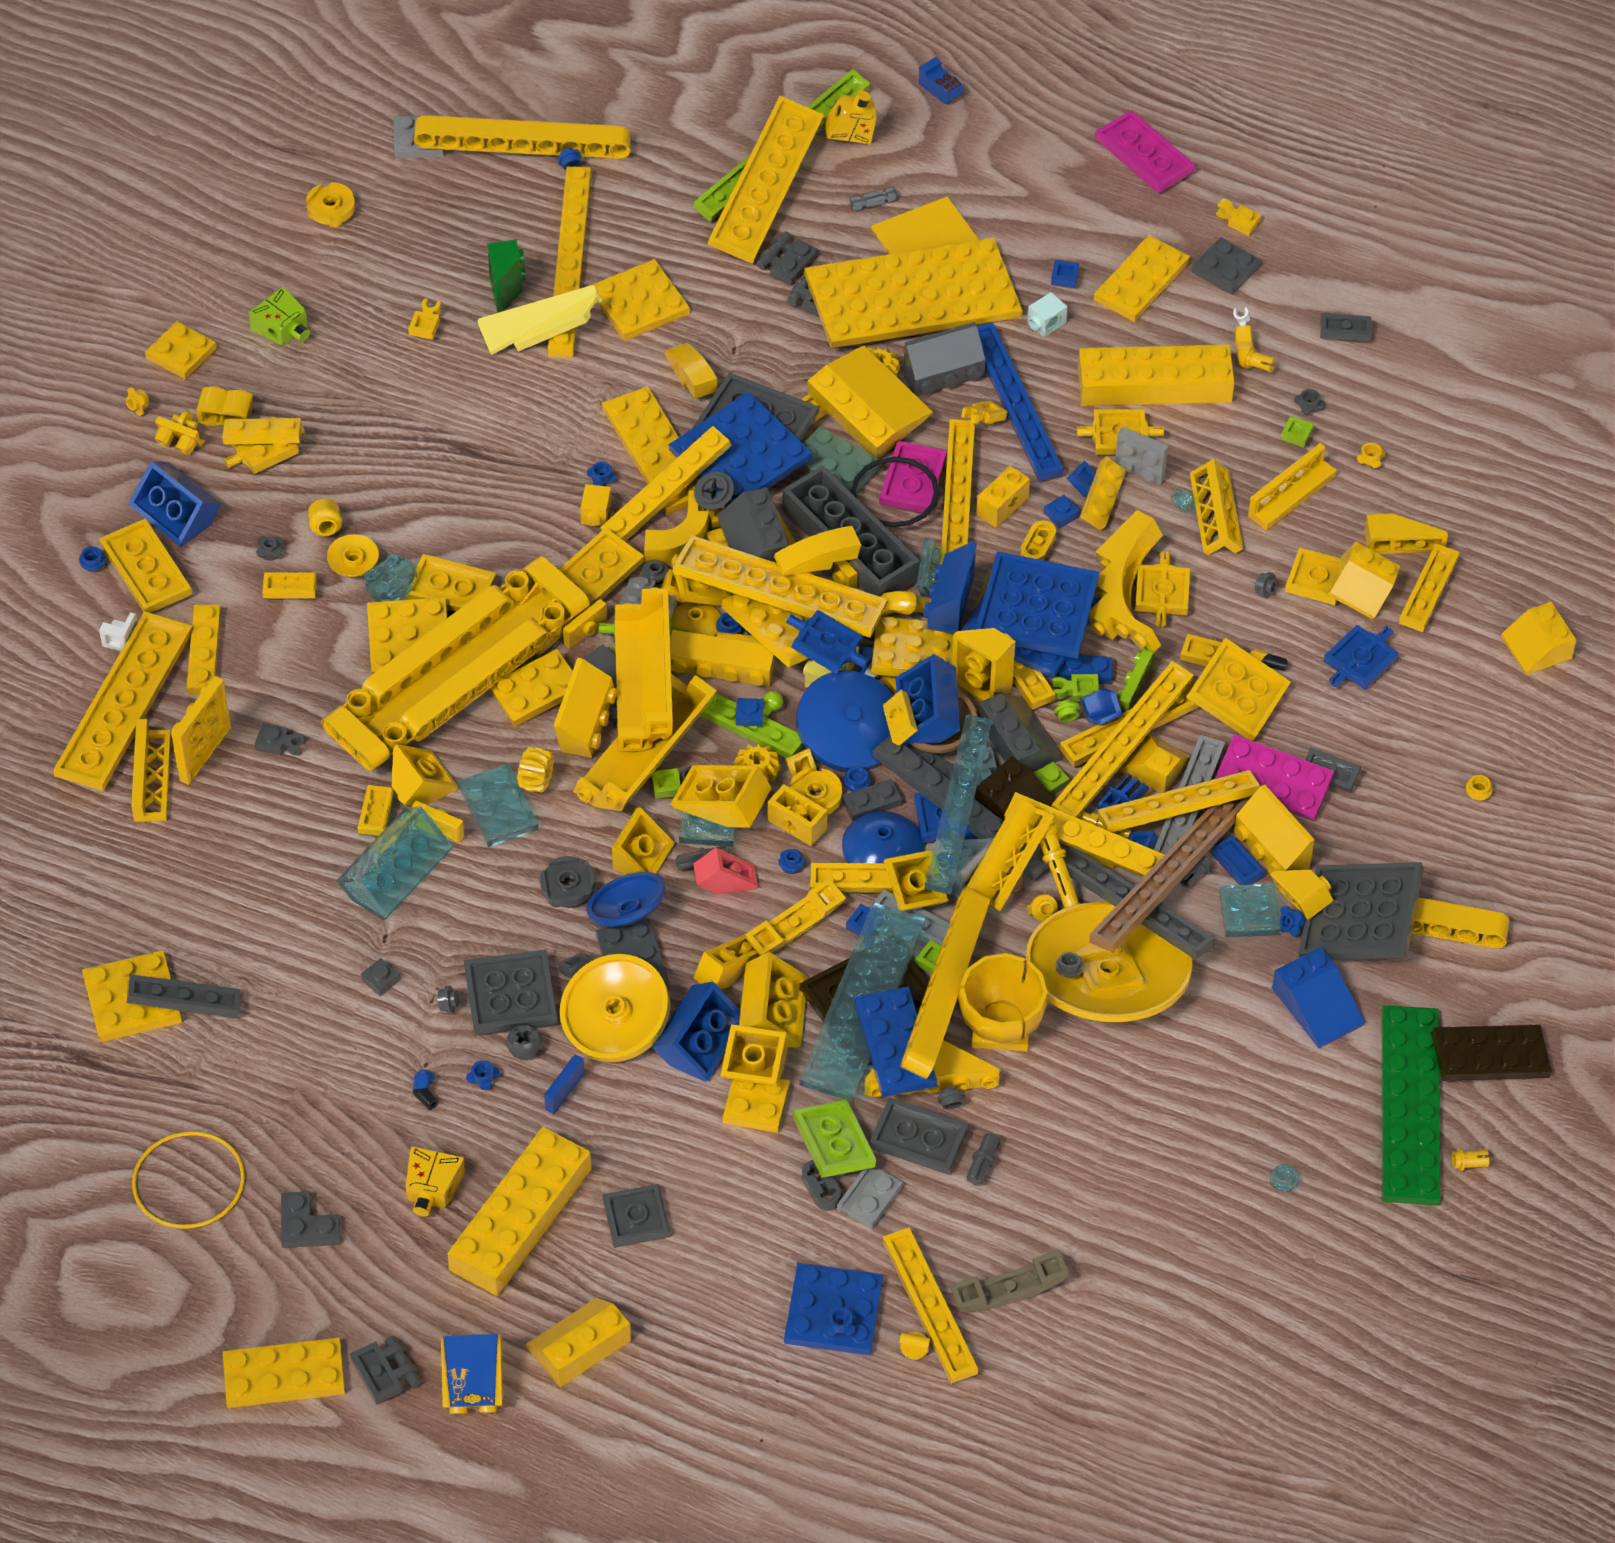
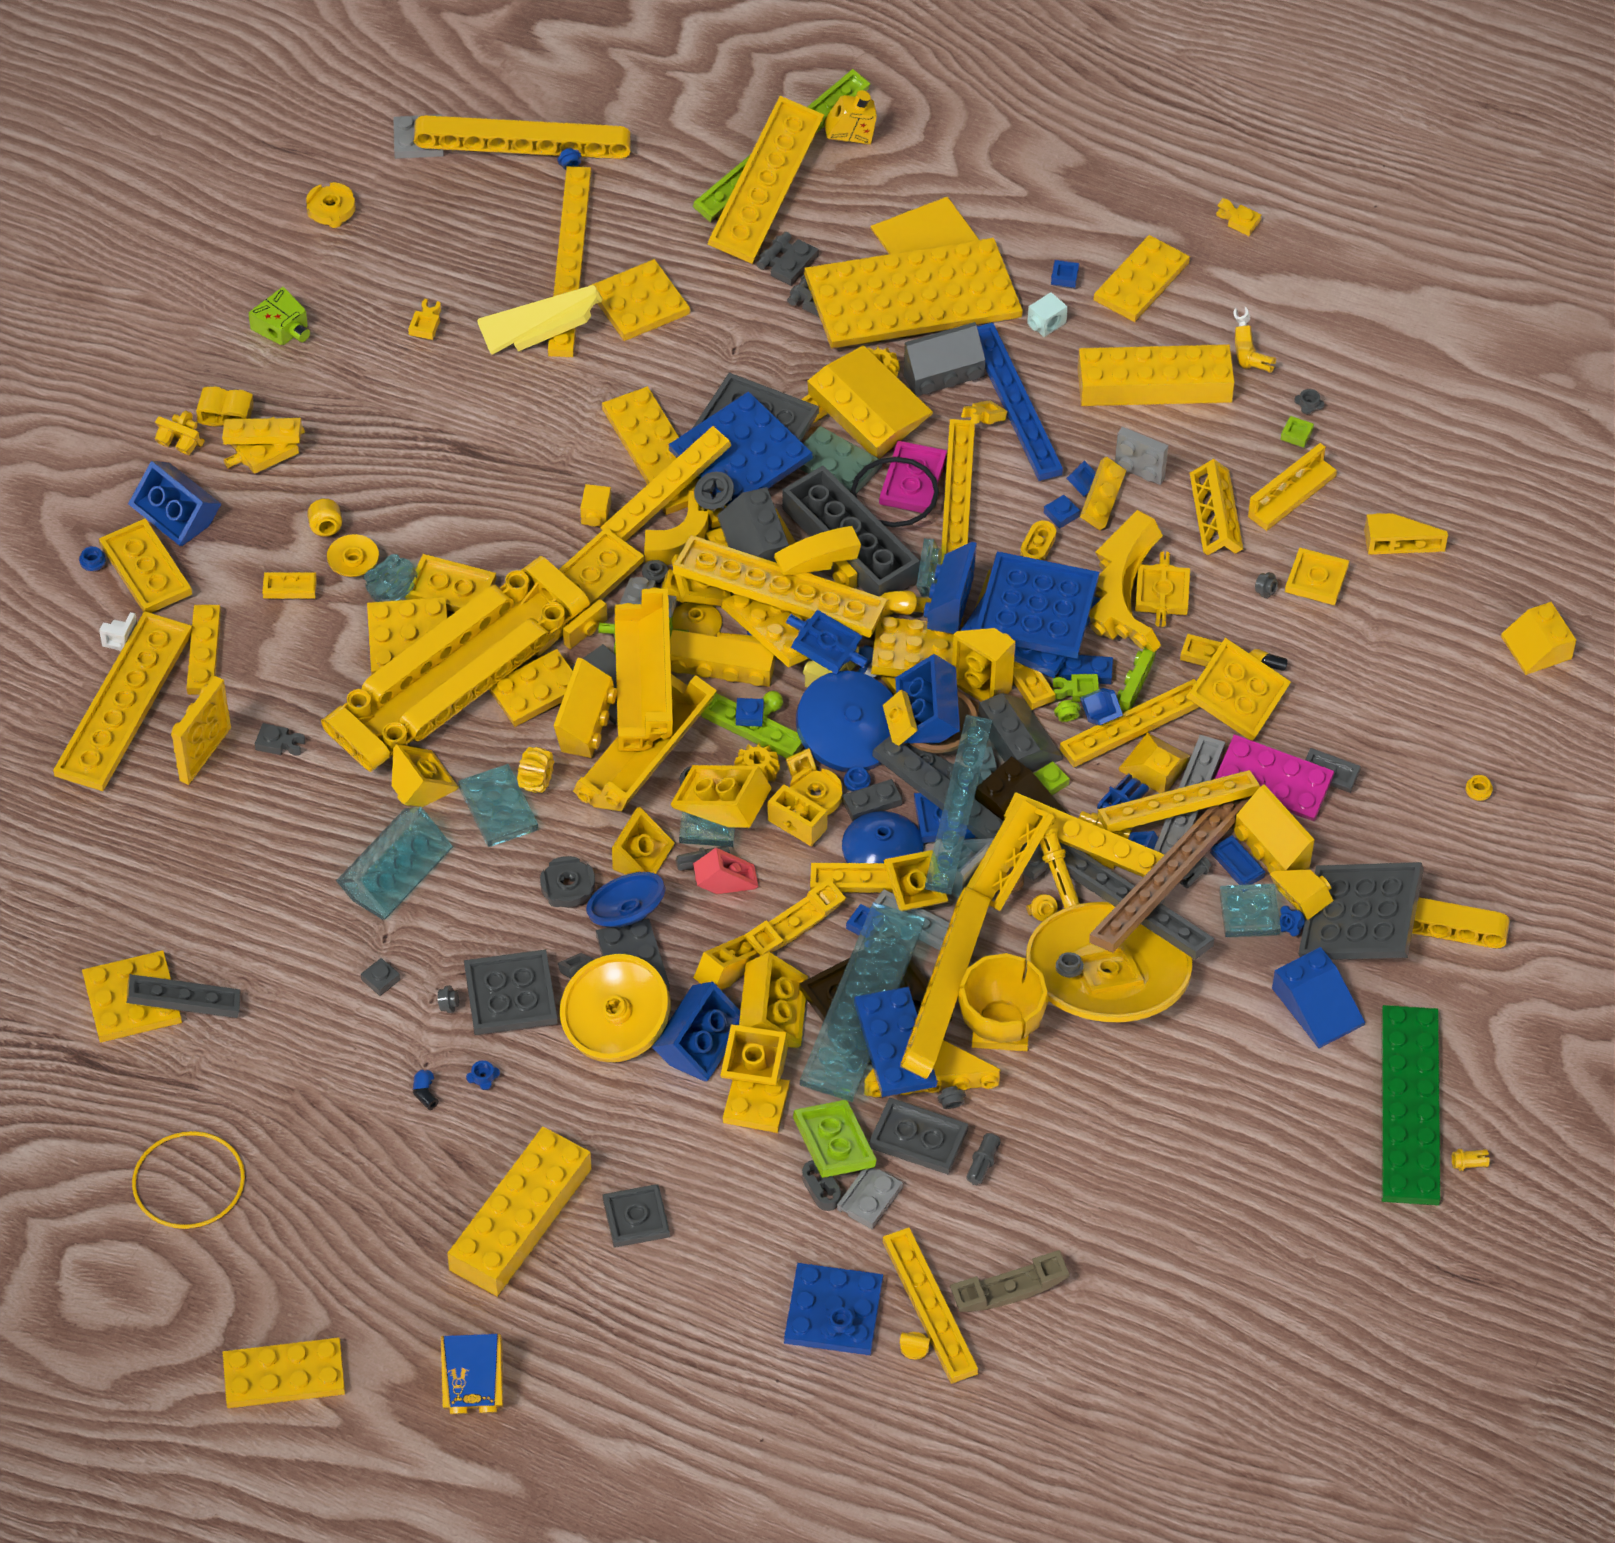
(137, 400): yellow plate -> none
(141, 771): yellow fence -> none
(181, 350): yellow plate -> none
(269, 547): dark grey plate -> none
(301, 1228): dark grey plate -> none
(375, 810): yellow plate -> none
(377, 1373): dark grey plate -> none
(432, 1179): yellow torso -> none
(448, 825): yellow plate -> none
(505, 272): green slope -> none
(525, 1049): dark grey piece -> none
(564, 1084): blue tile -> none
(580, 1340): yellow slope -> none
(601, 473): blue plate -> none
(665, 783): lime plate -> none
(692, 370): yellow slope -> none
(726, 620): blue plate -> none
(791, 866): blue plate -> none
(873, 198): dark grey axle -> none
(927, 957): lime plate -> none
(939, 81): blue leg -> none
(1003, 496): yellow brick -> none
(1108, 424): yellow plate -> none
(1123, 740): yellow plate -> none
(1144, 151): dark pink plate -> none
(1182, 500): clear light blue plate -> none
(1226, 265): dark grey plate -> none
(1284, 1171): clear light blue plate -> none
(1345, 327): dark grey plate -> none
(1361, 656): blue plate -> none
(1363, 579): yellow slope -> none
(1371, 455): yellow plate -> none
(1429, 587): yellow plate -> none
(1491, 1052): dark brown plate -> none

